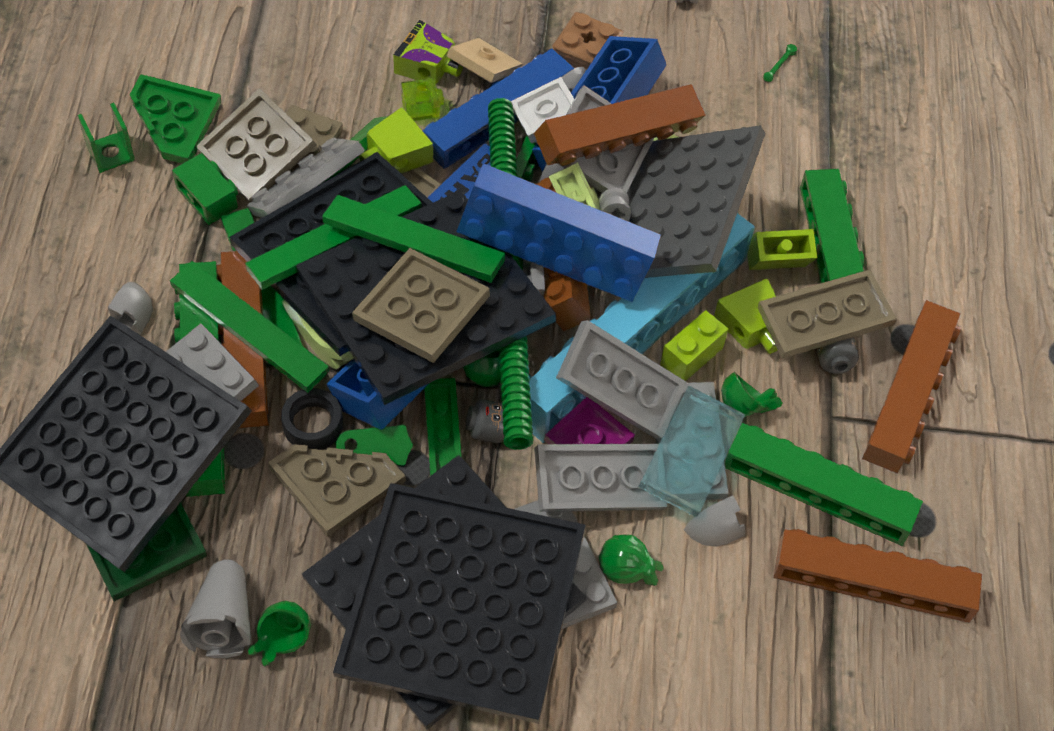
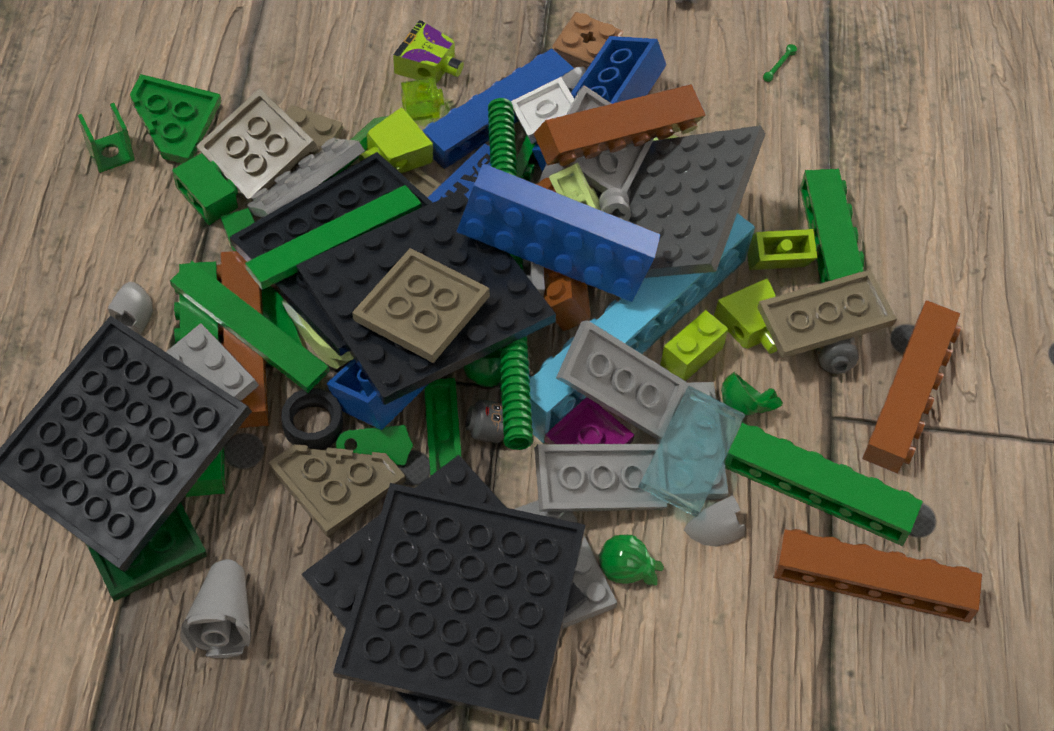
(281, 630): green piece -> none
(405, 234): green tile -> none
(483, 59): tan plate -> none

